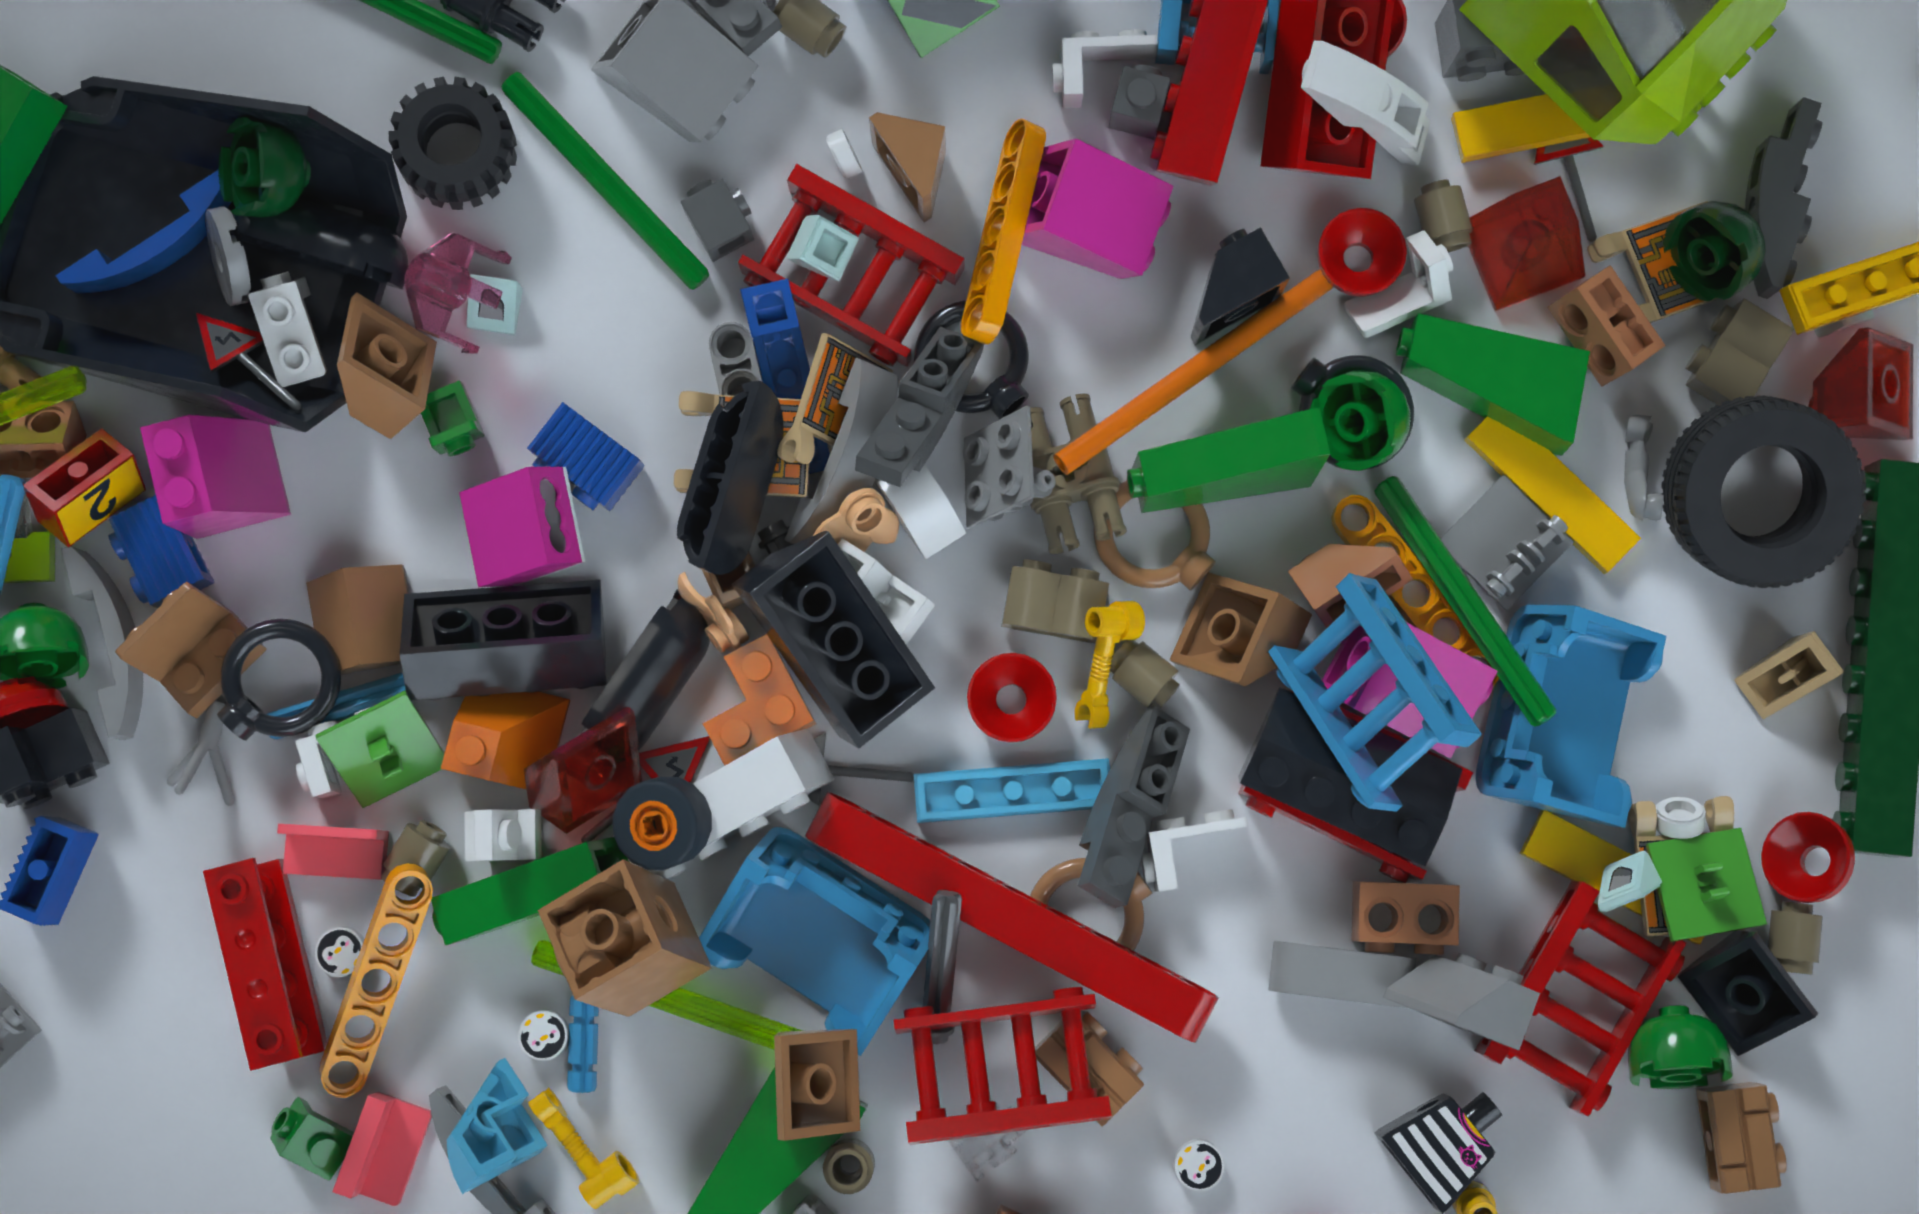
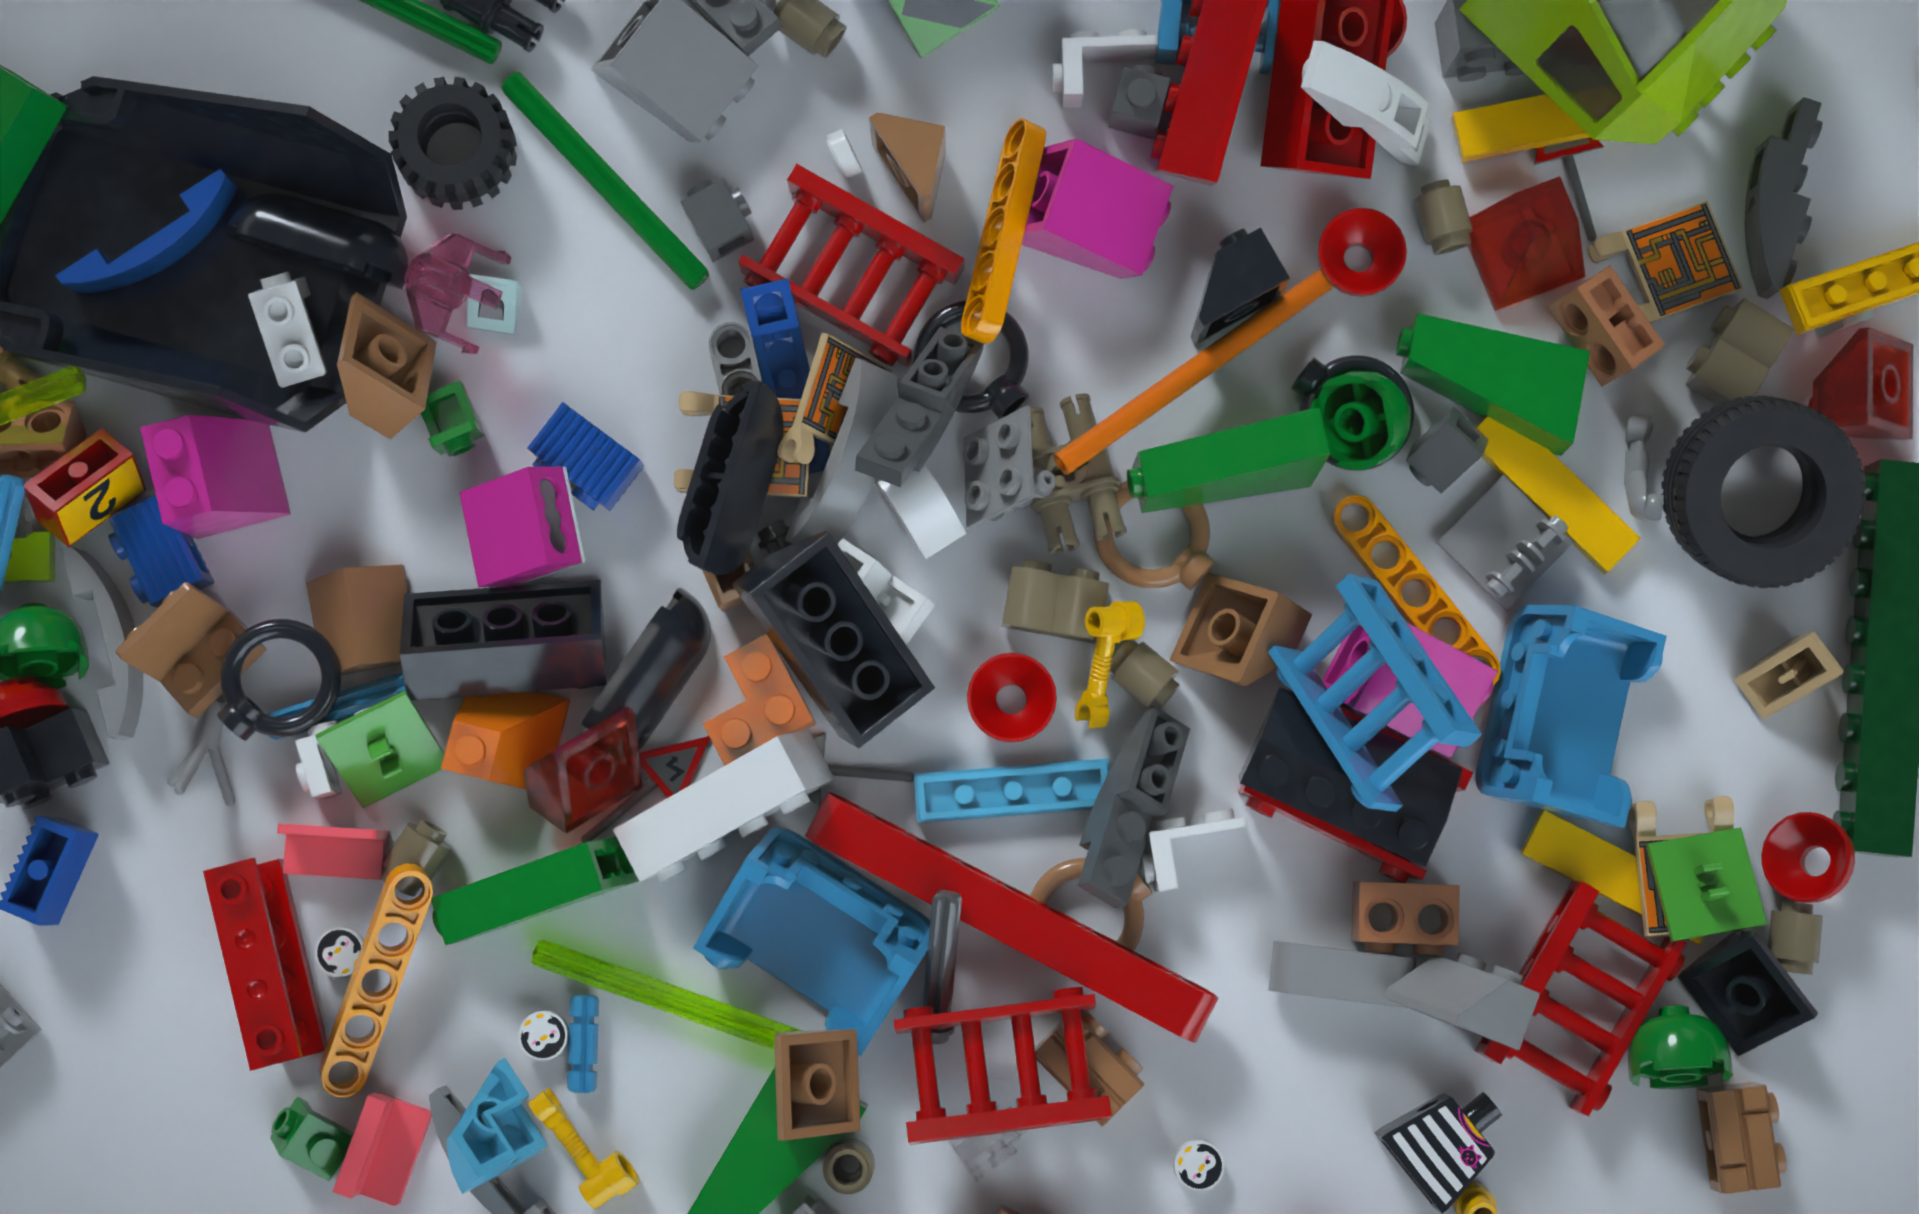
(227, 256): light grey tile -> none
(229, 342): piece -> none
(262, 168): dark green cylinder -> none
(503, 835): white brick -> none
(624, 939): medium nougat brick -> none
(680, 819): black wheel -> none
(723, 627): light nougat plate -> none
(822, 247): light aqua slope -> none
(862, 520): light nougat plate -> none
(1327, 567): nougat slope -> none
(1411, 294): white bracket -> none
(1446, 451): none -> dark grey brick
(1465, 601): green axle -> none
(1627, 881): light aqua slope -> none
(1680, 818): white tile -> none
(1715, 250): dark green cylinder -> none

